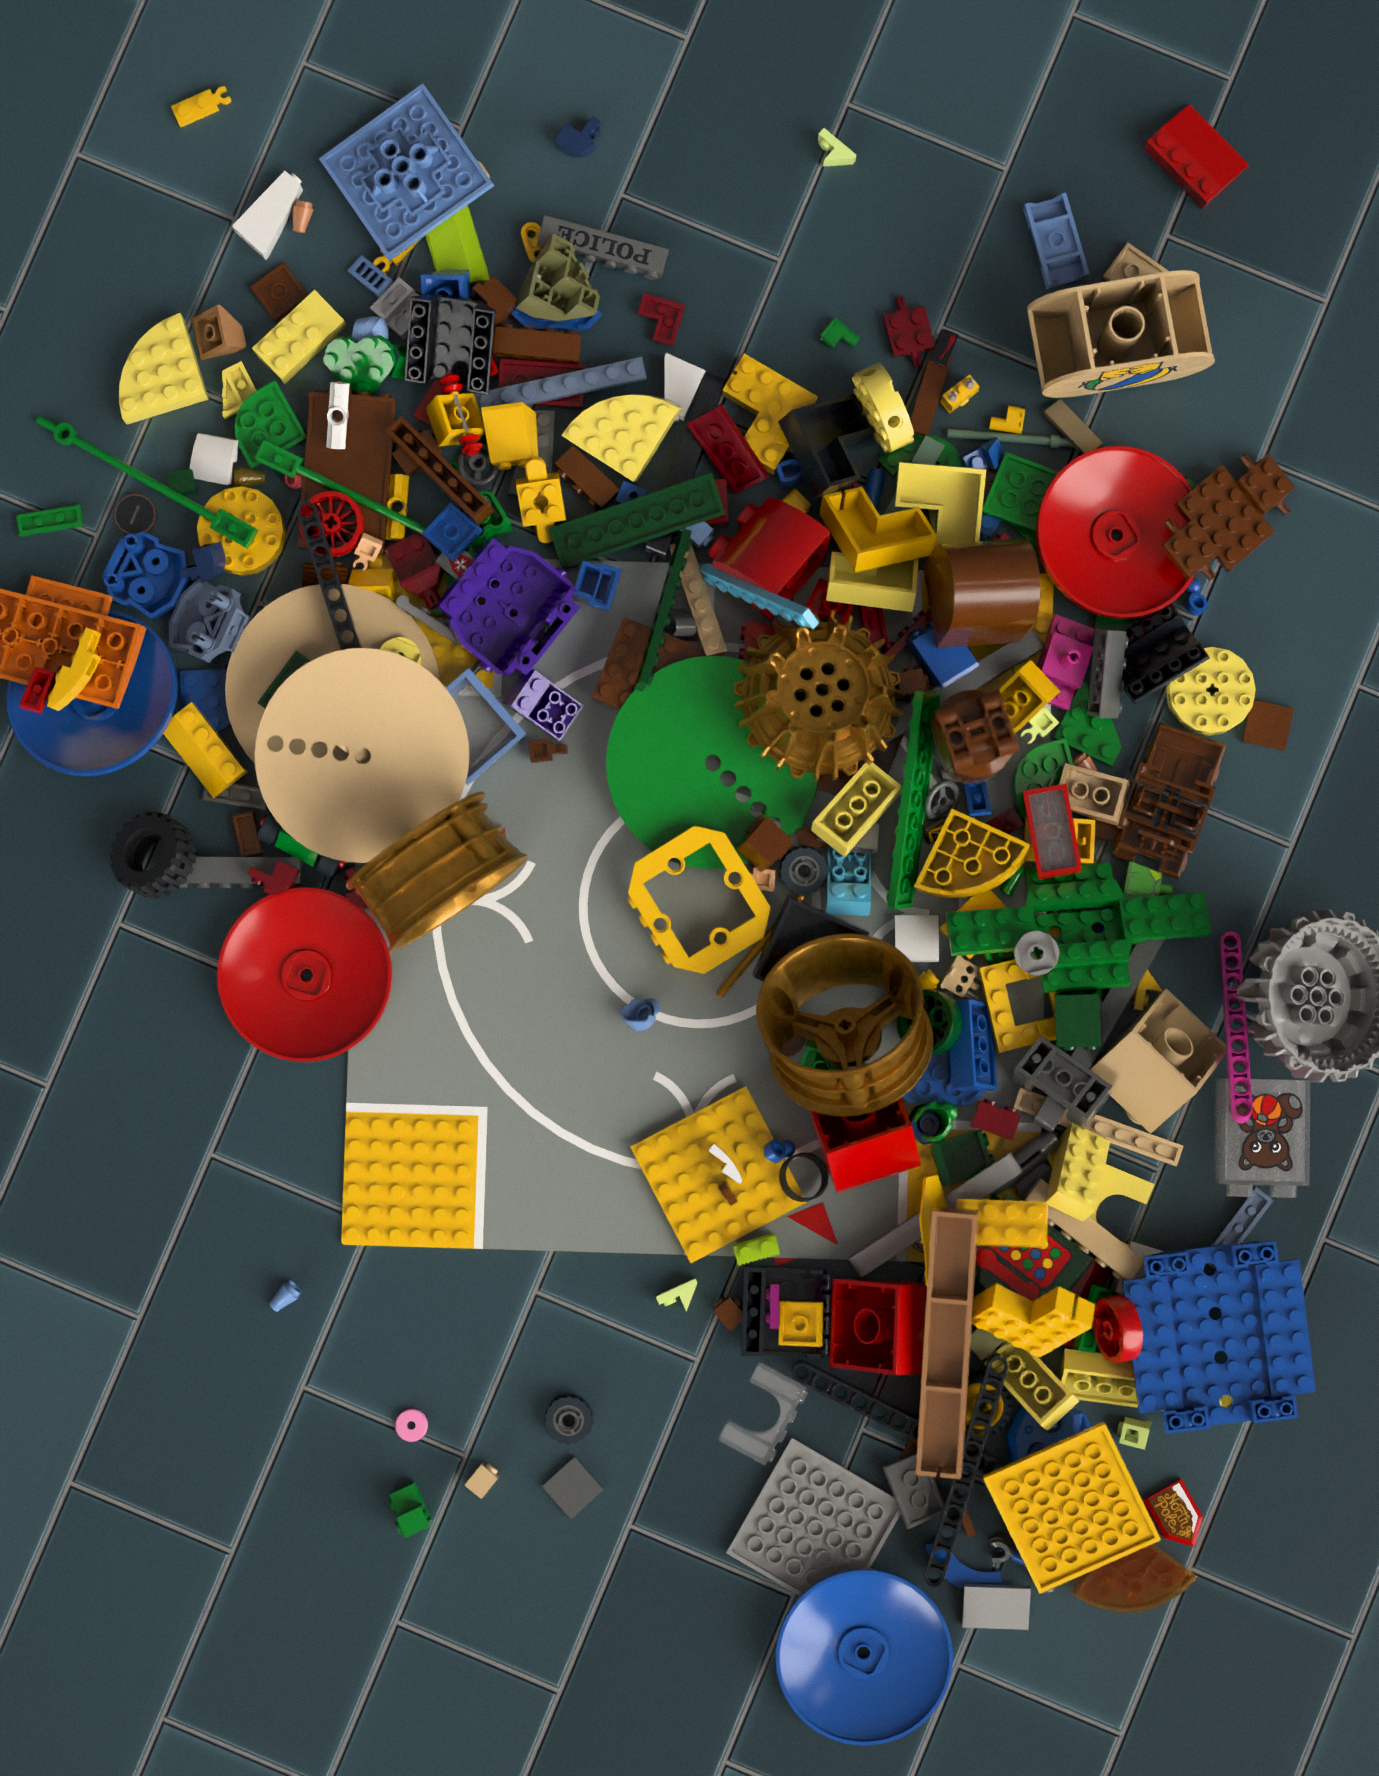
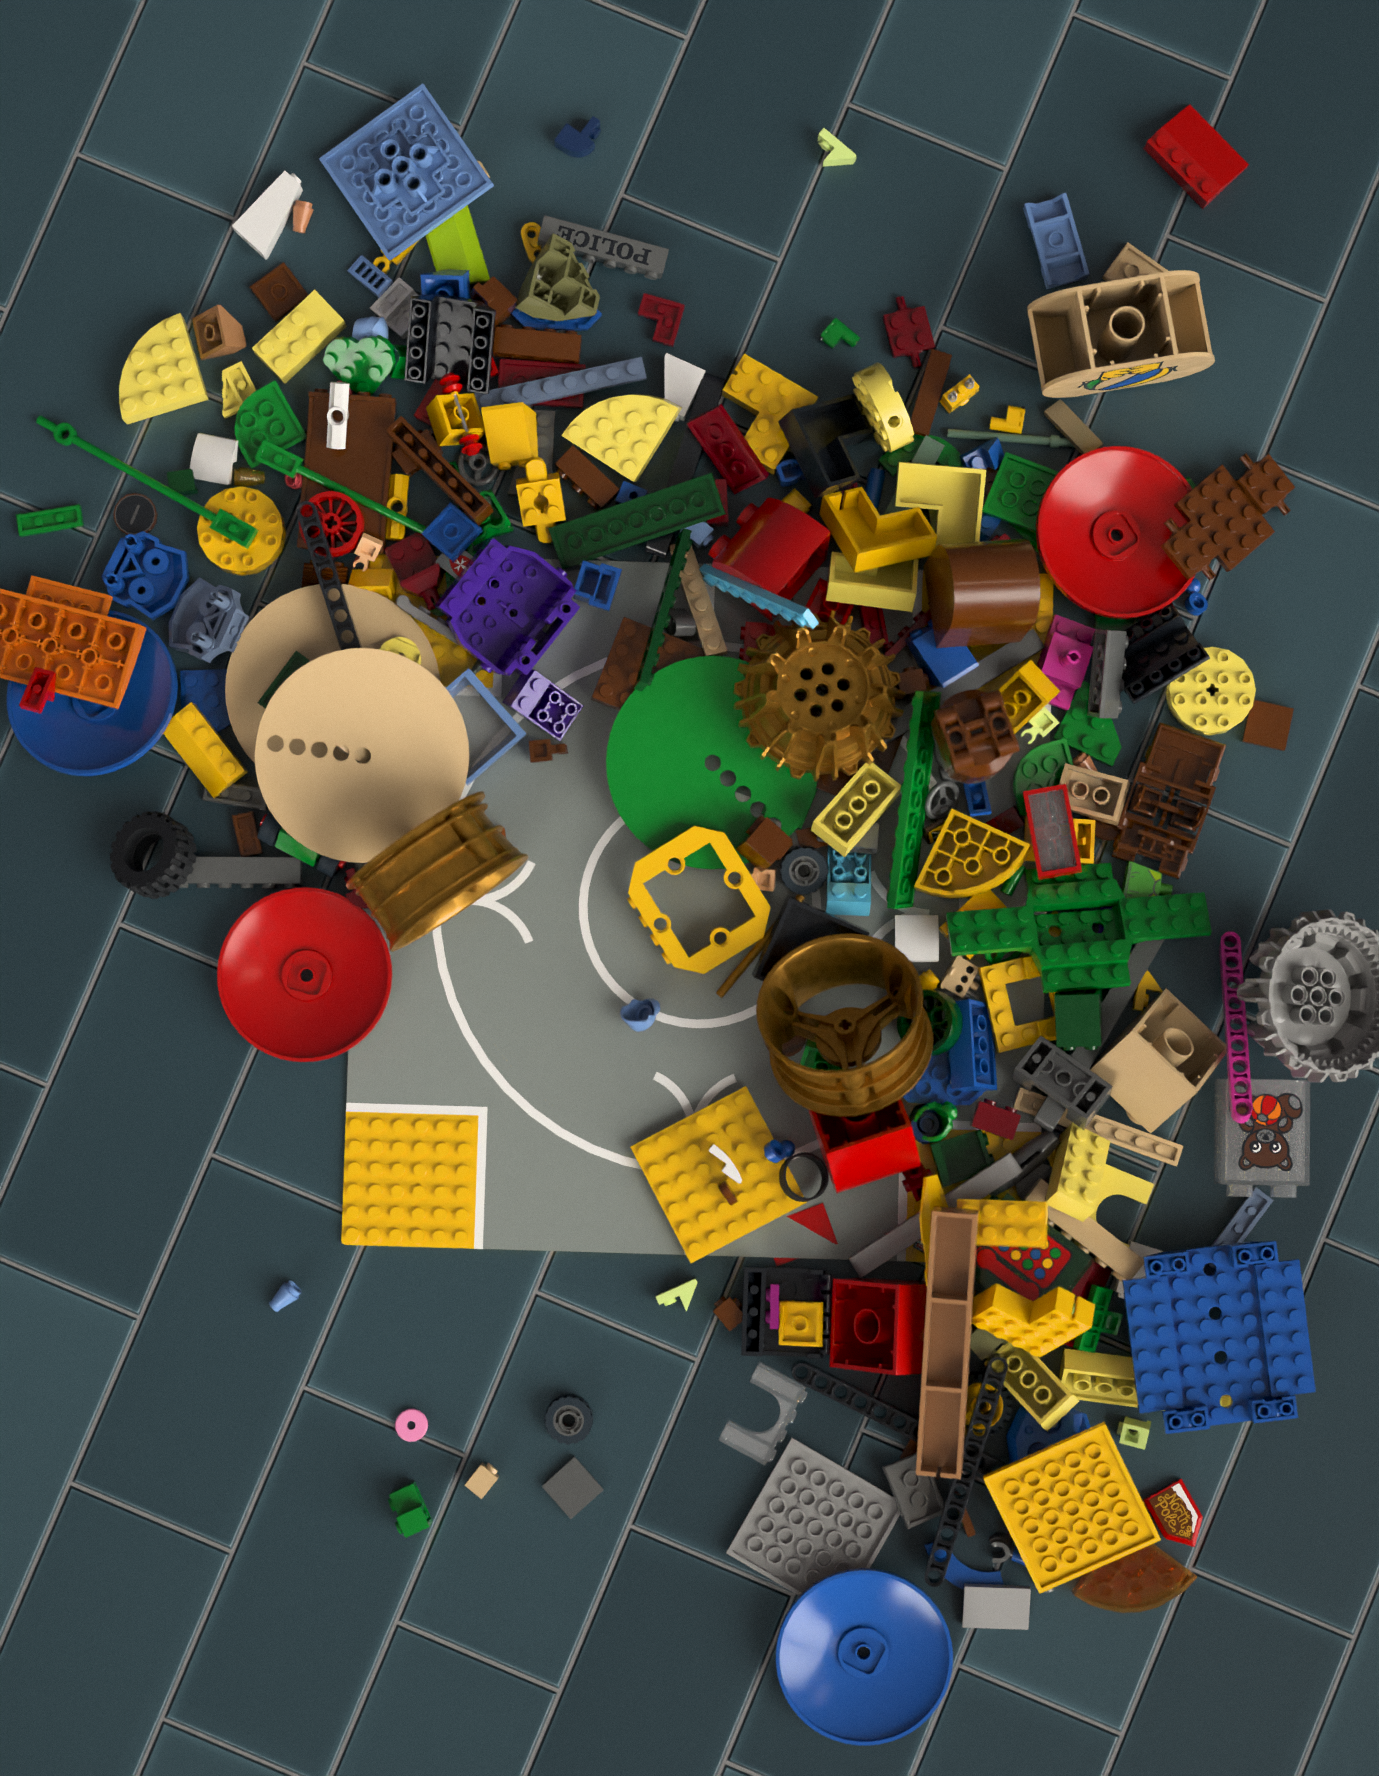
(73, 679): yellow slope -> none
(199, 106): yellow plate -> none
(209, 562): dark blue brick -> none
(281, 879): dark red brick -> none
(756, 1249): lime brick -> none
(914, 1180): none -> dark red brick
(944, 347): black sticker -> none
(1043, 942): light grey plate -> none
(1117, 1328): red piece -> none

